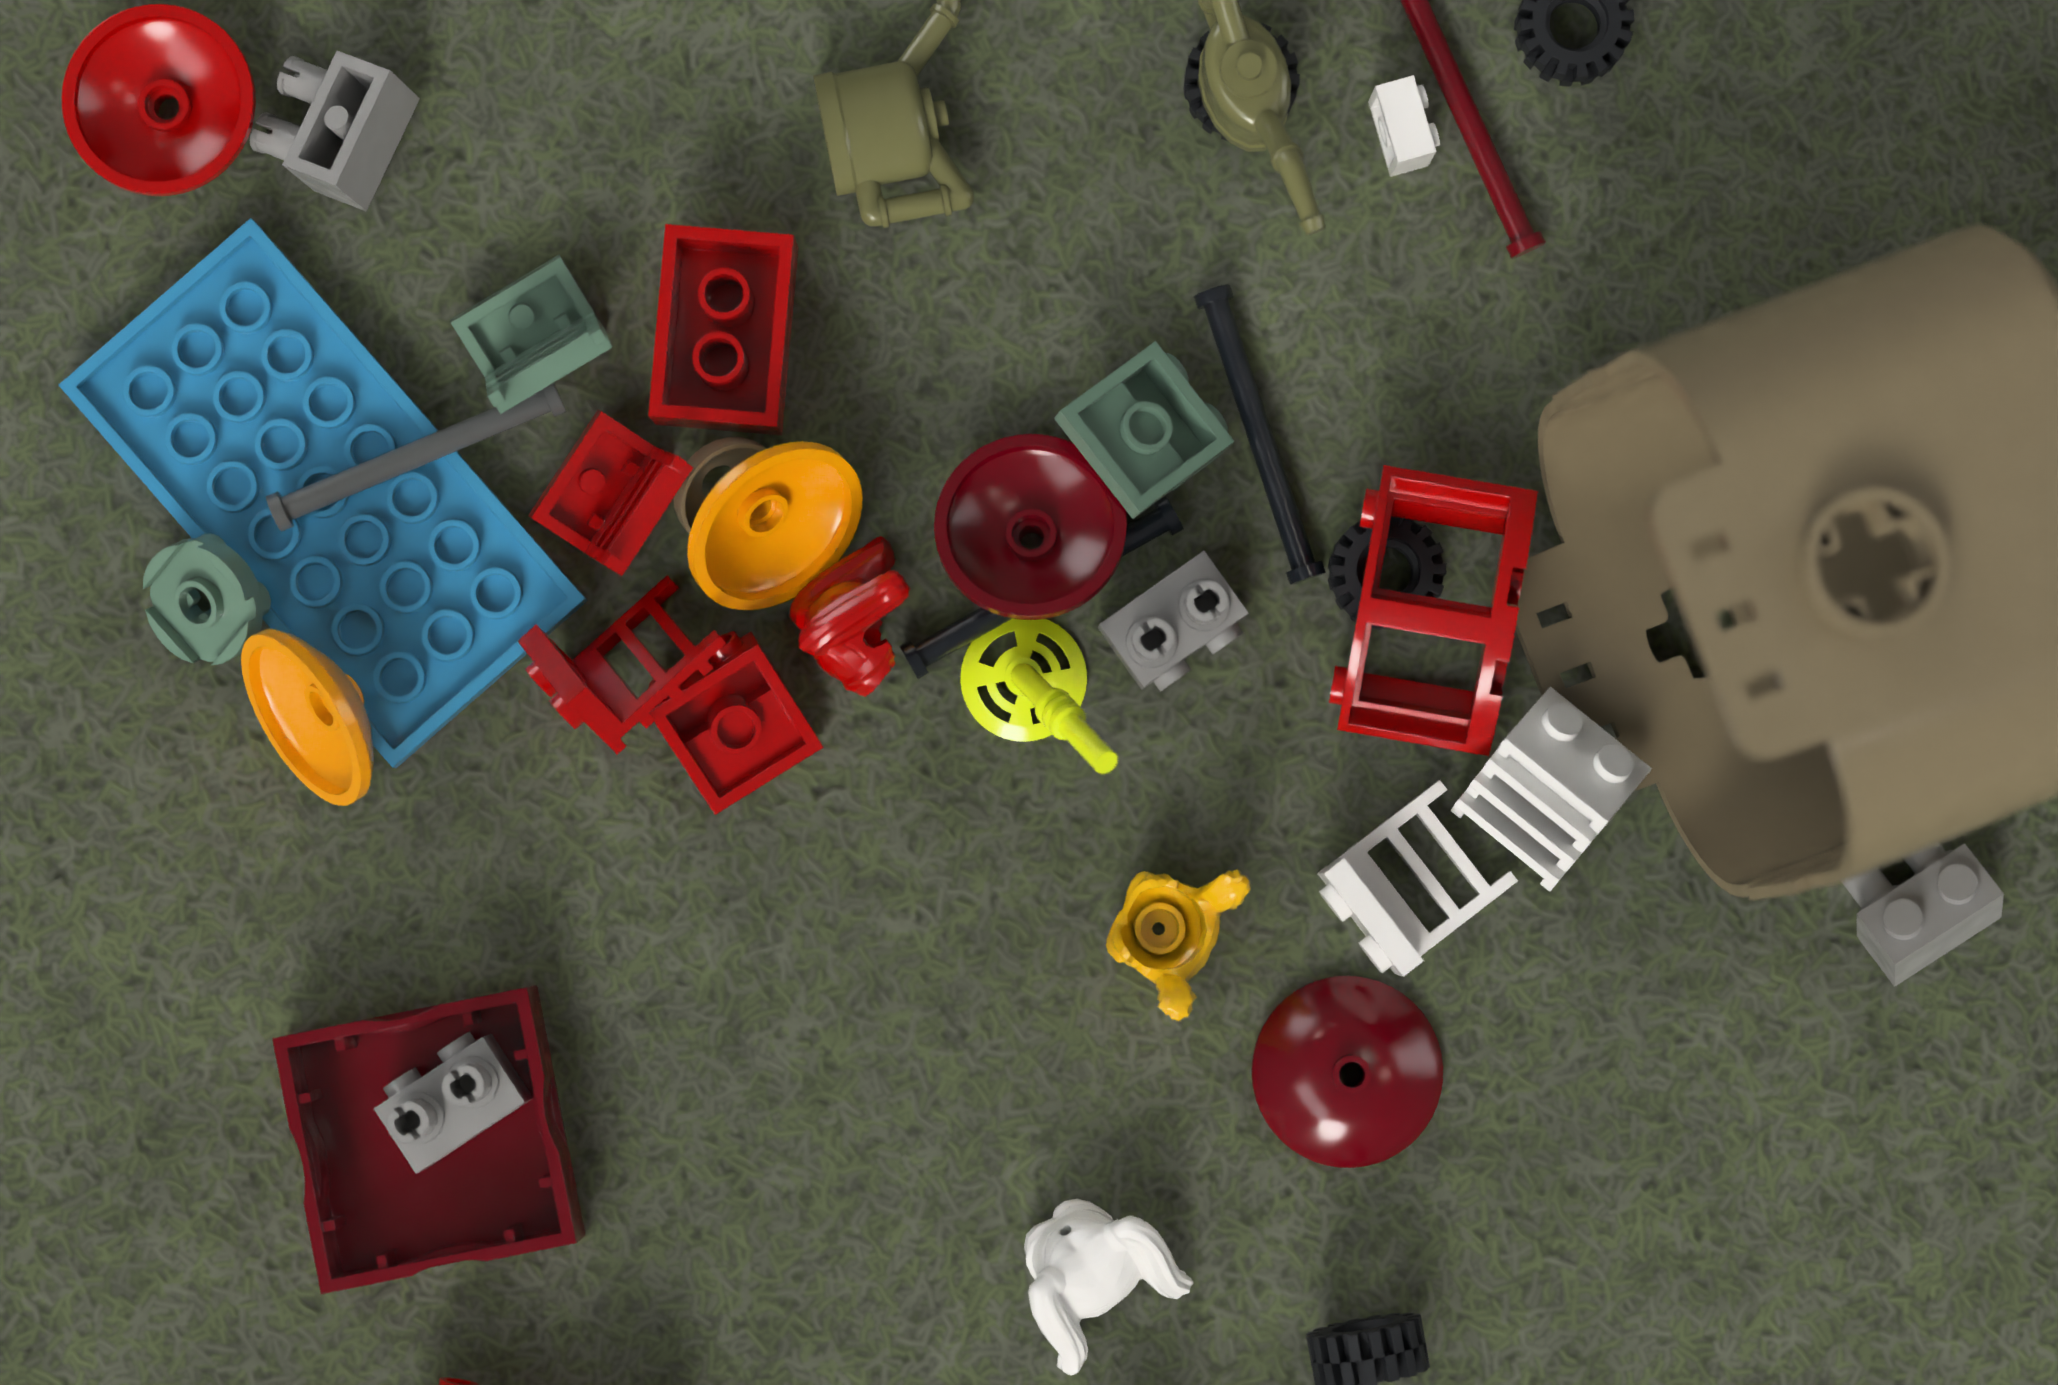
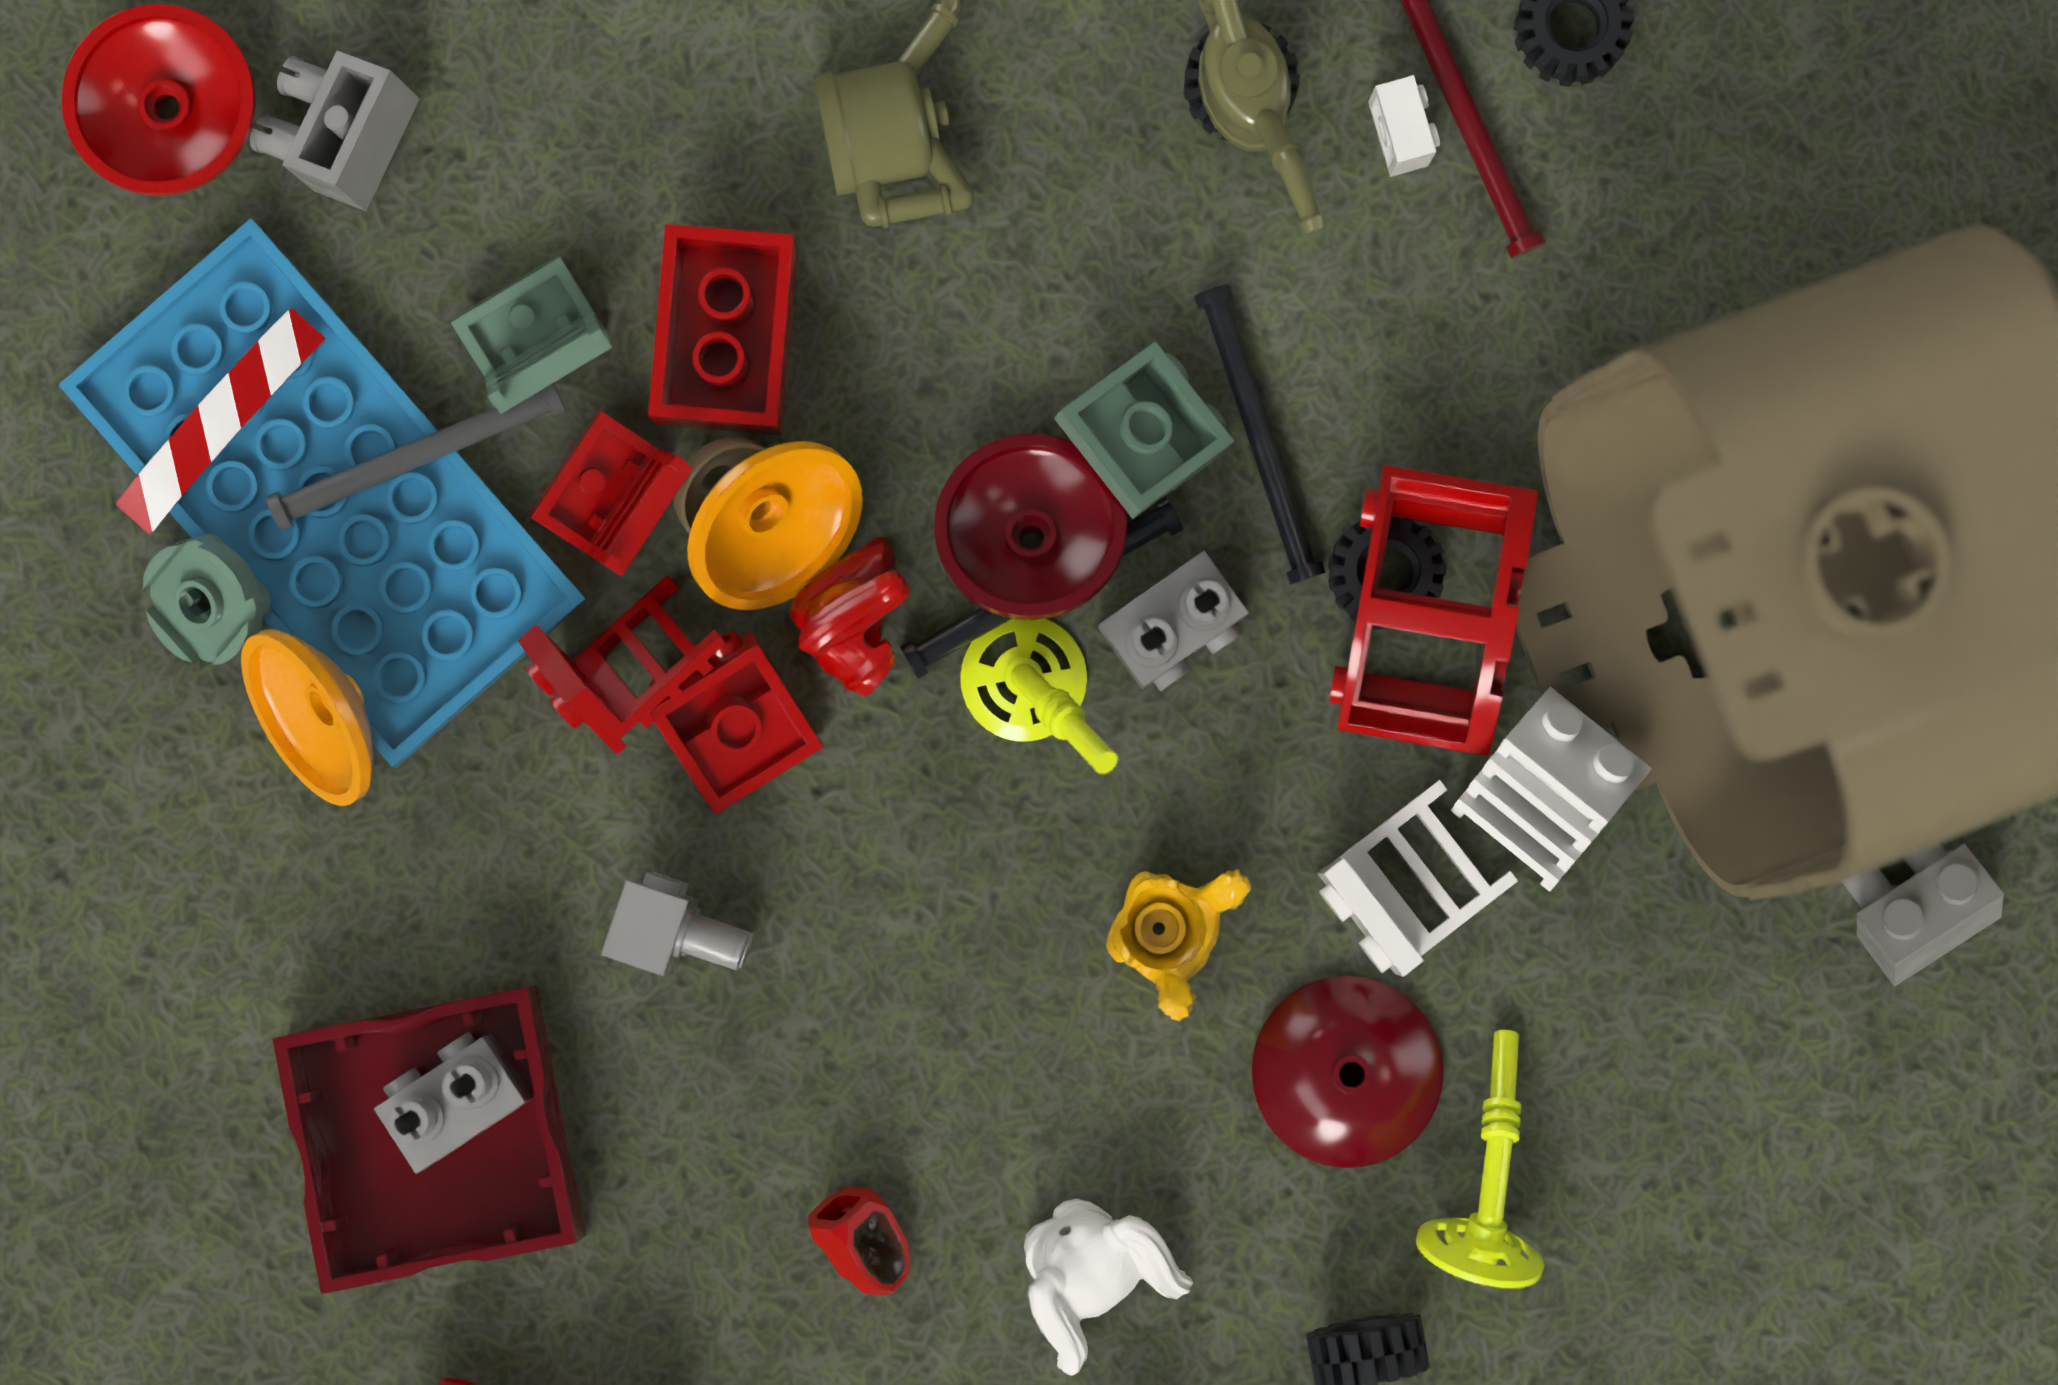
(218, 419): none -> sticker
(662, 923): none -> light grey brick
(862, 1240): none -> red rock
(1485, 1231): none -> neon yellow dish

